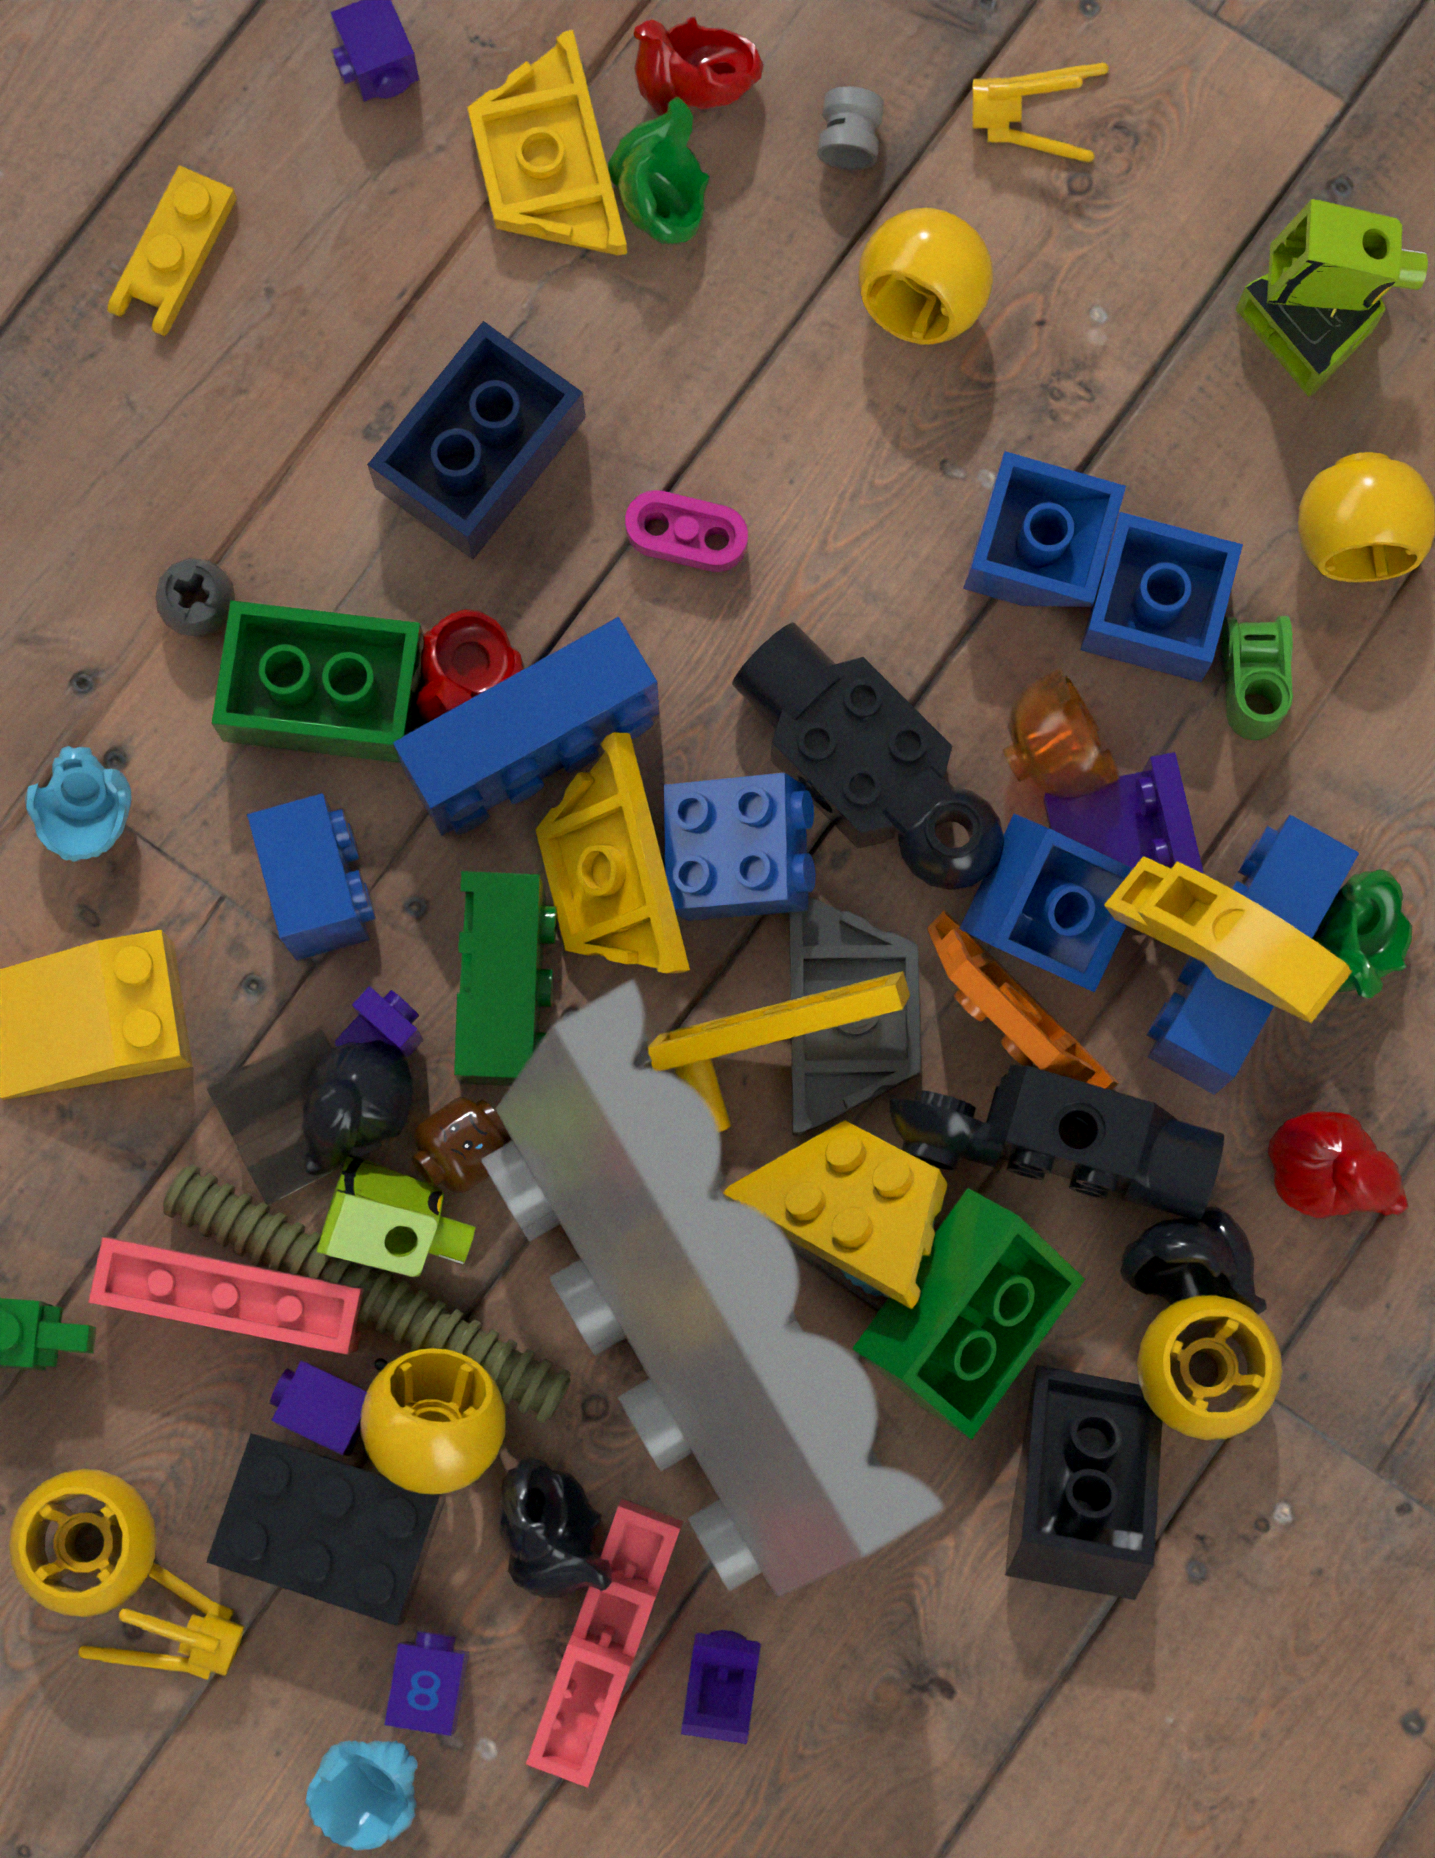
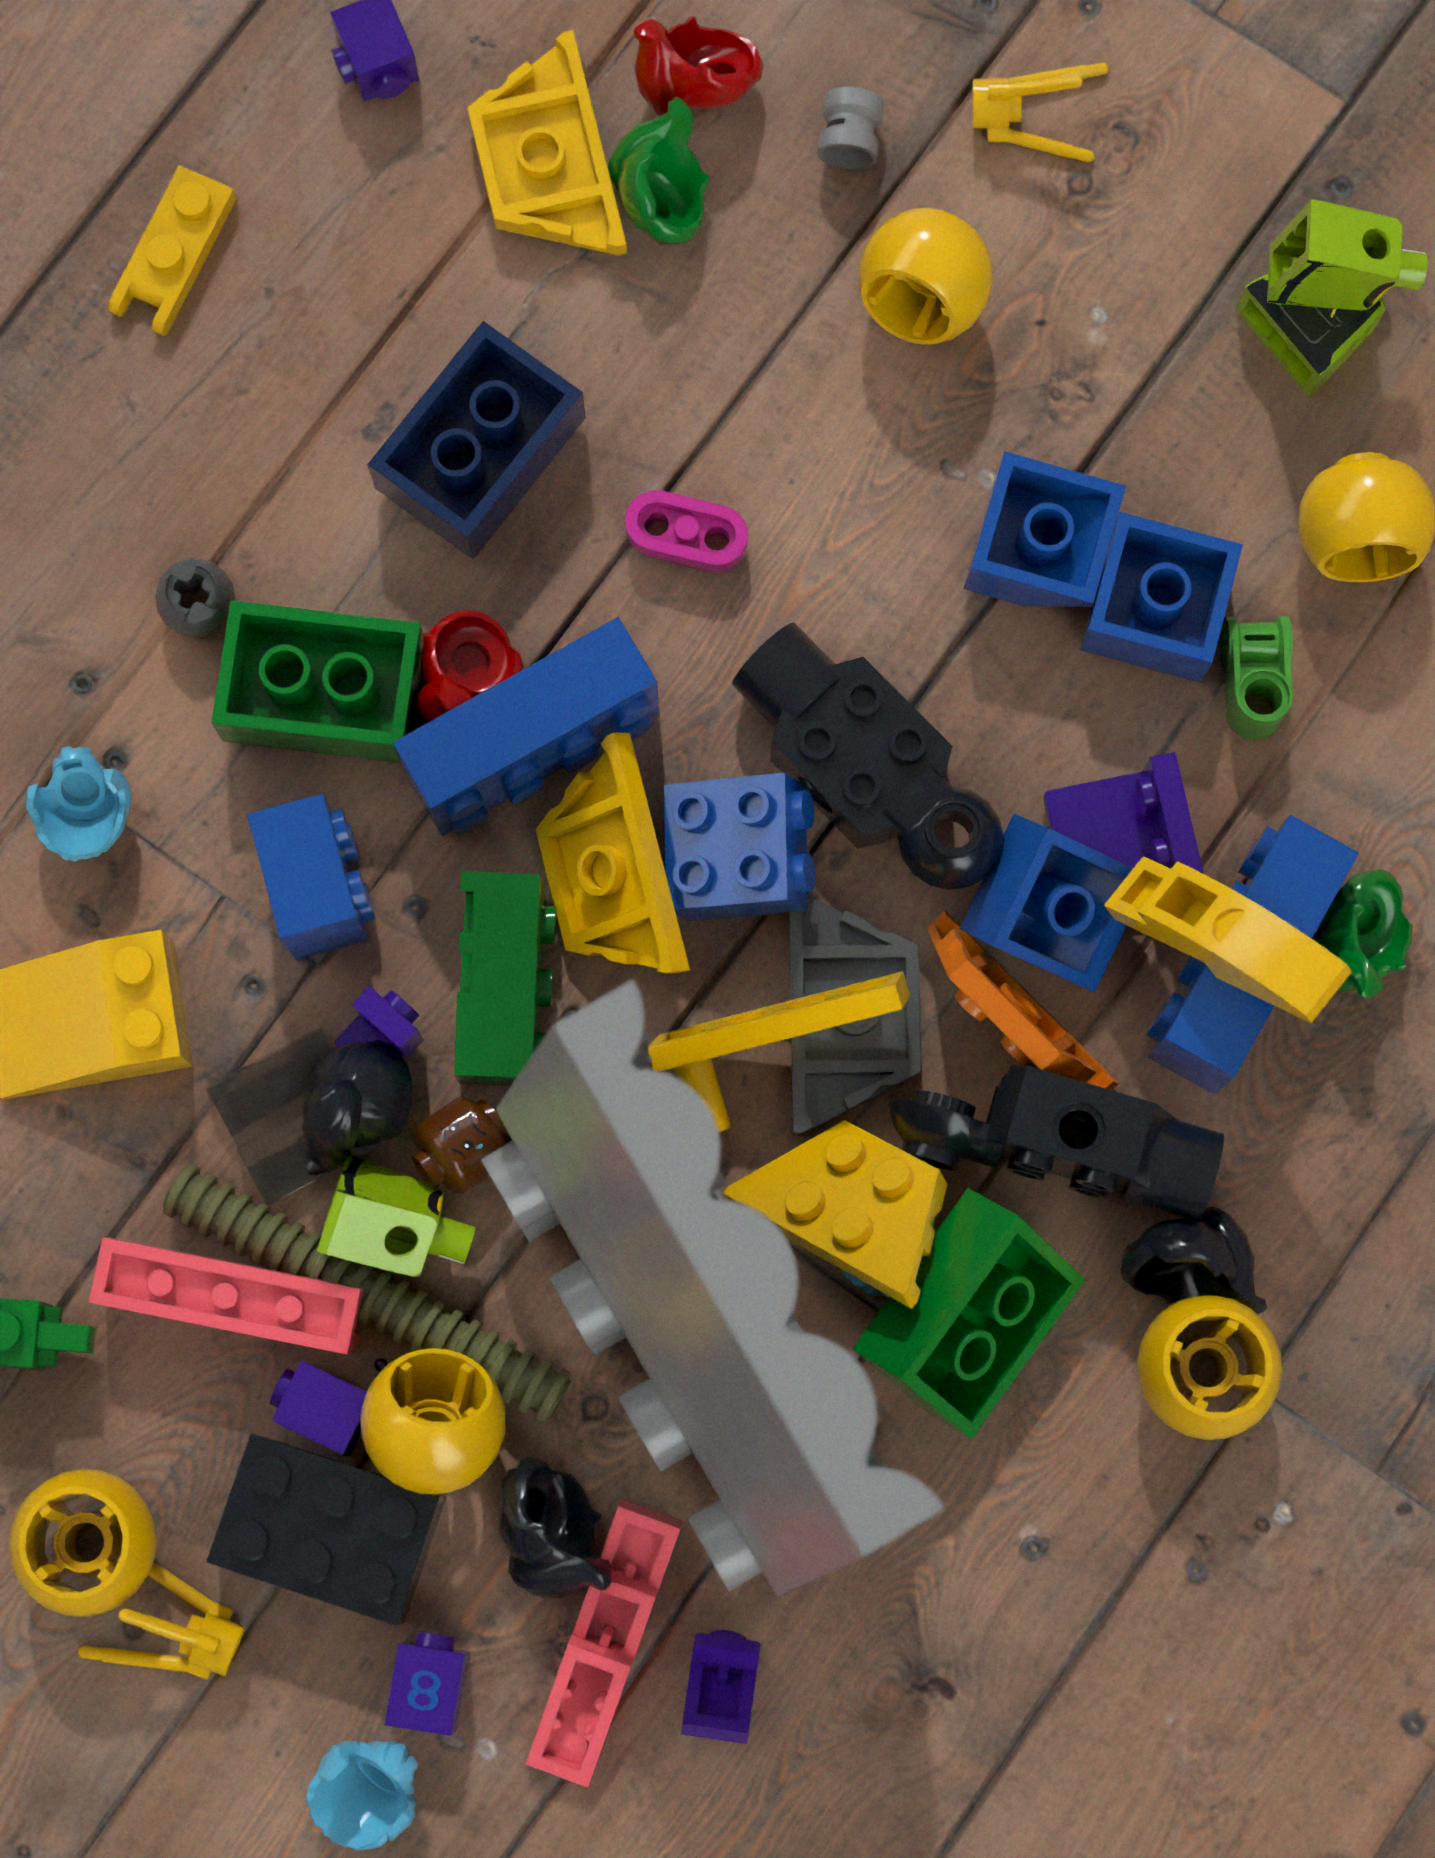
(1057, 740): clear orange cylinder -> none
(1086, 1485): black slope -> none
(1333, 1168): red hair -> none

